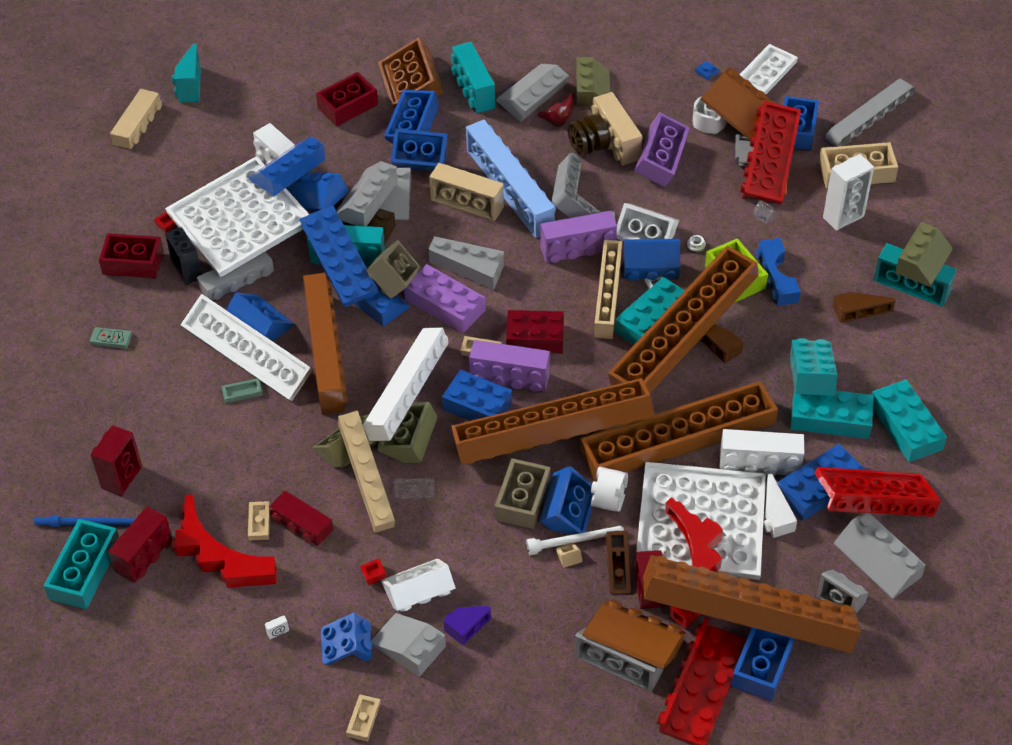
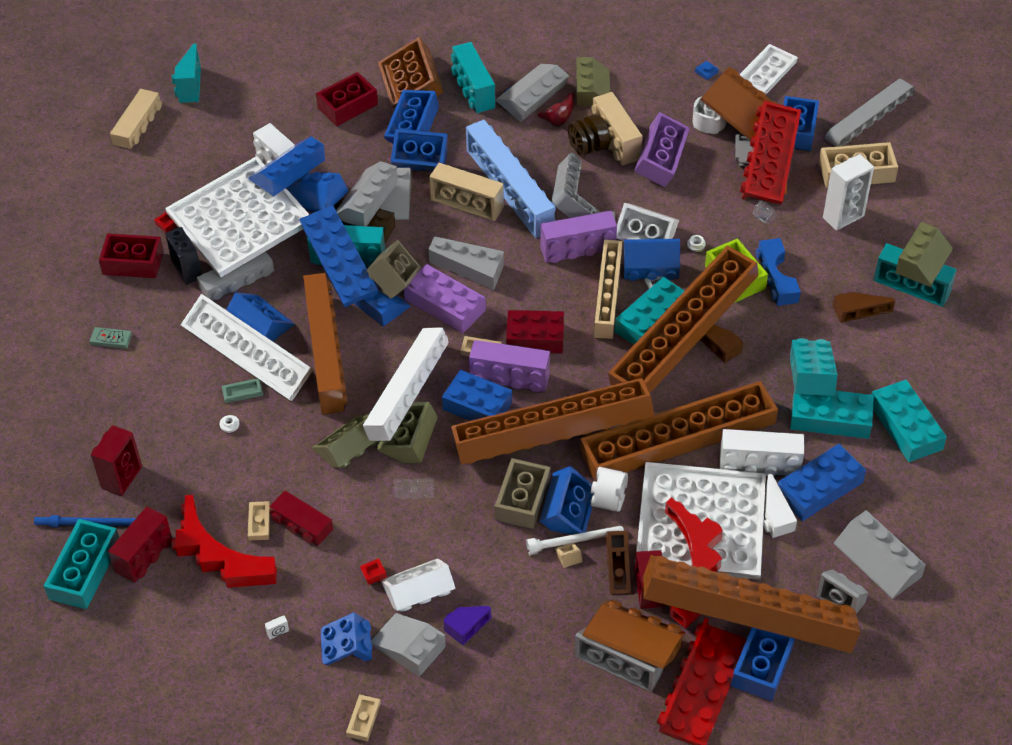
(229, 427): none -> white plate
(366, 472): tan brick -> none
(878, 492): red bracket -> none

